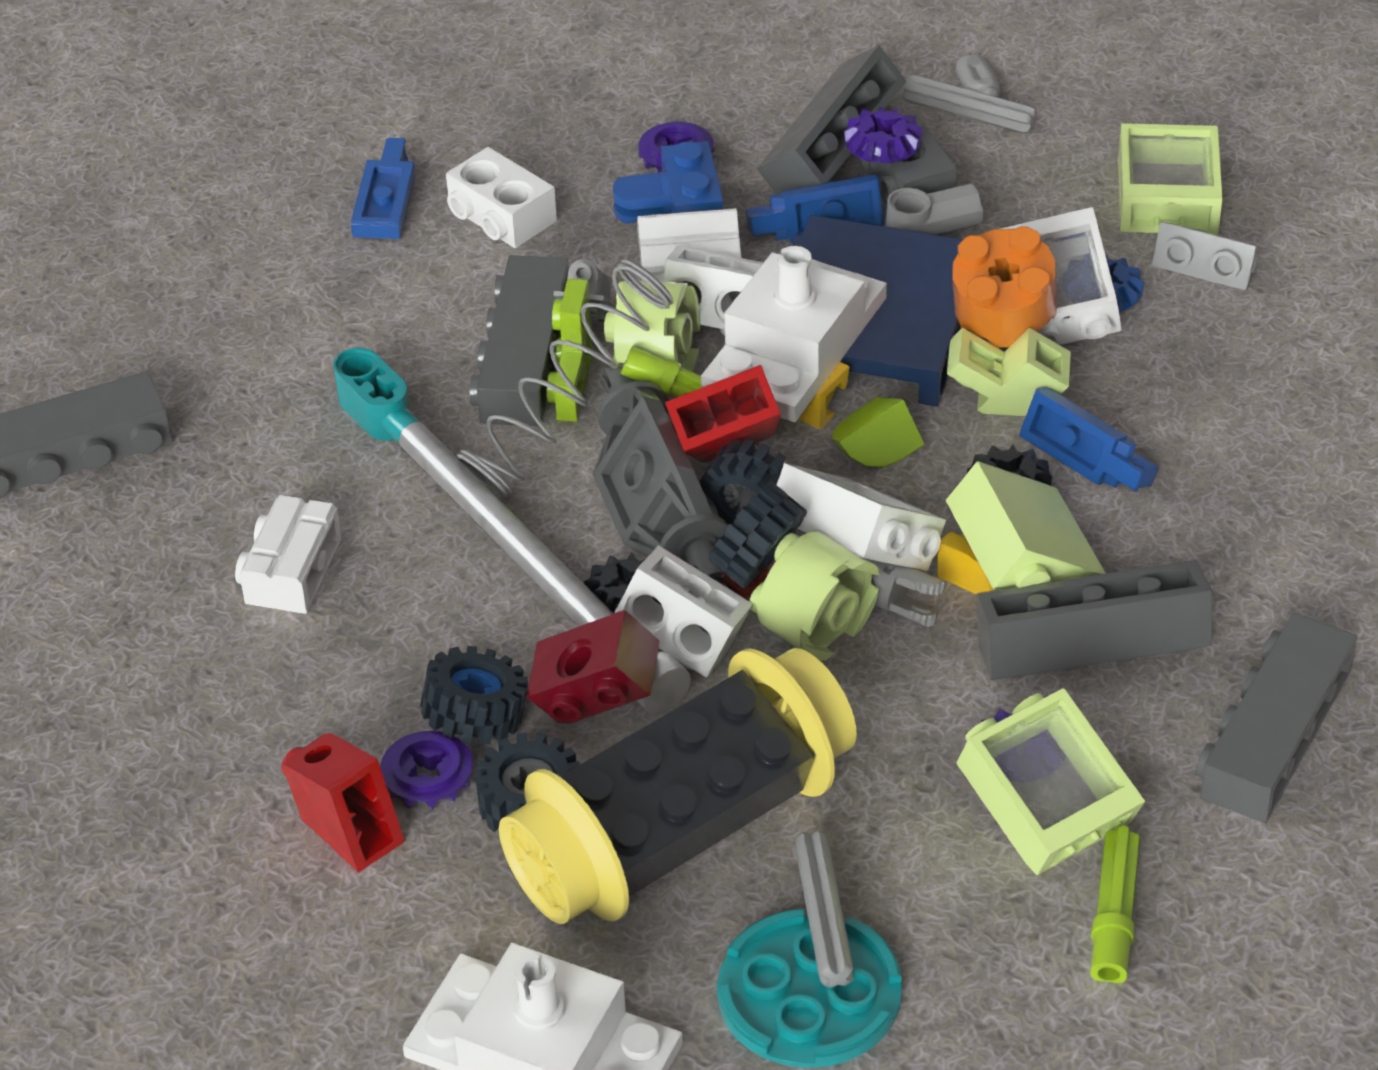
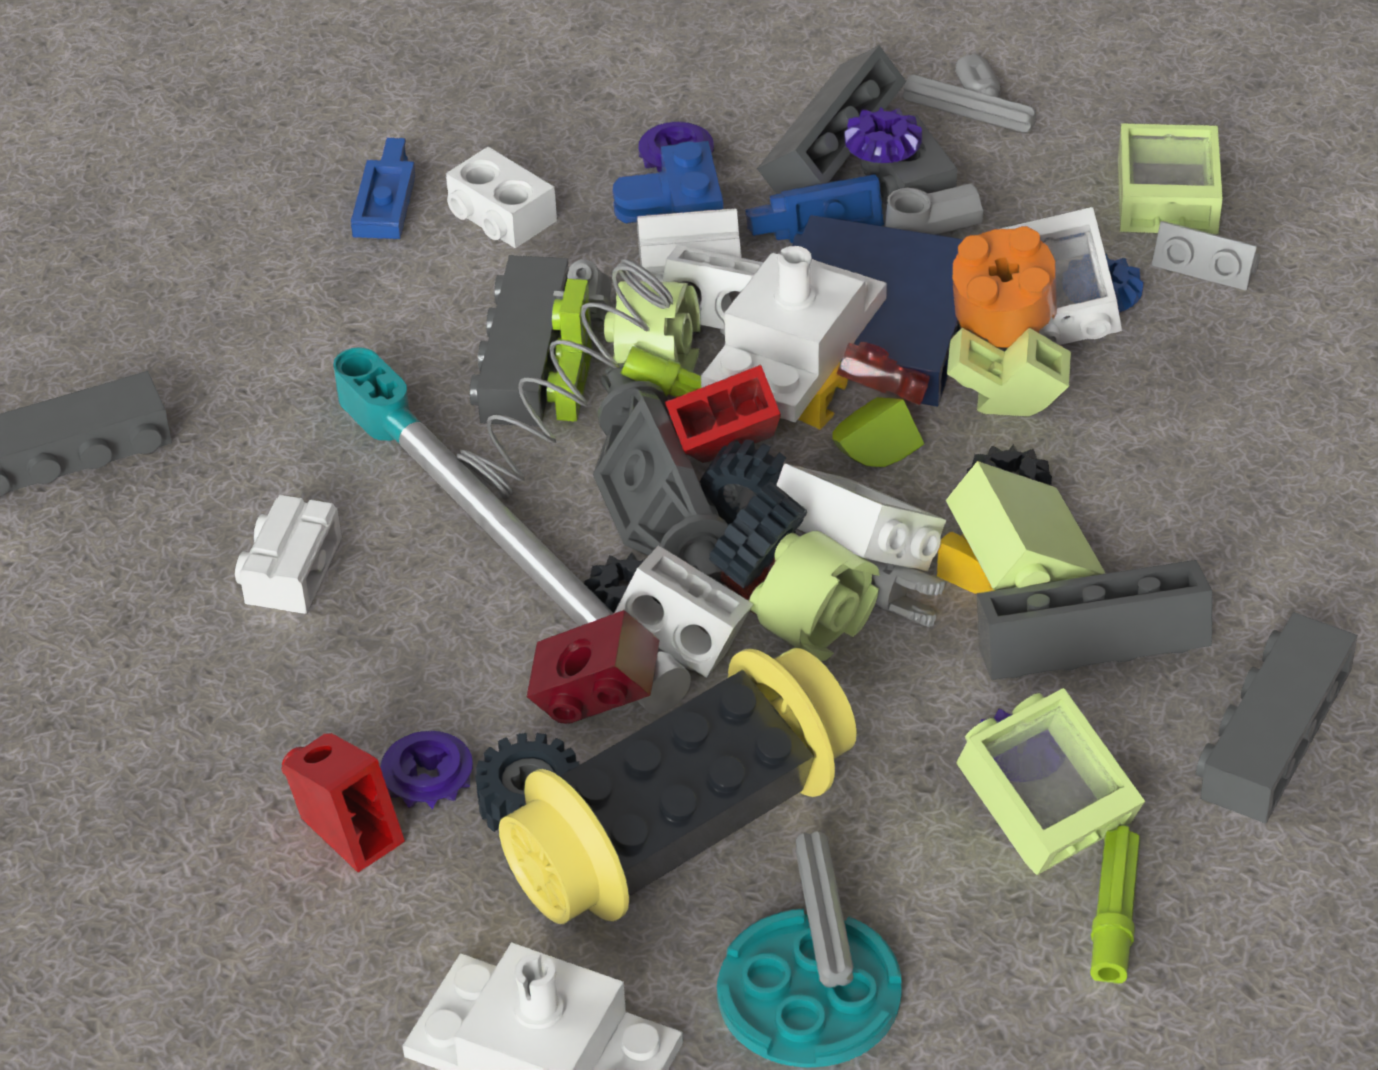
(473, 695): black bush -> none
(872, 367): none -> clear red plate
(1084, 442): blue hinge -> none

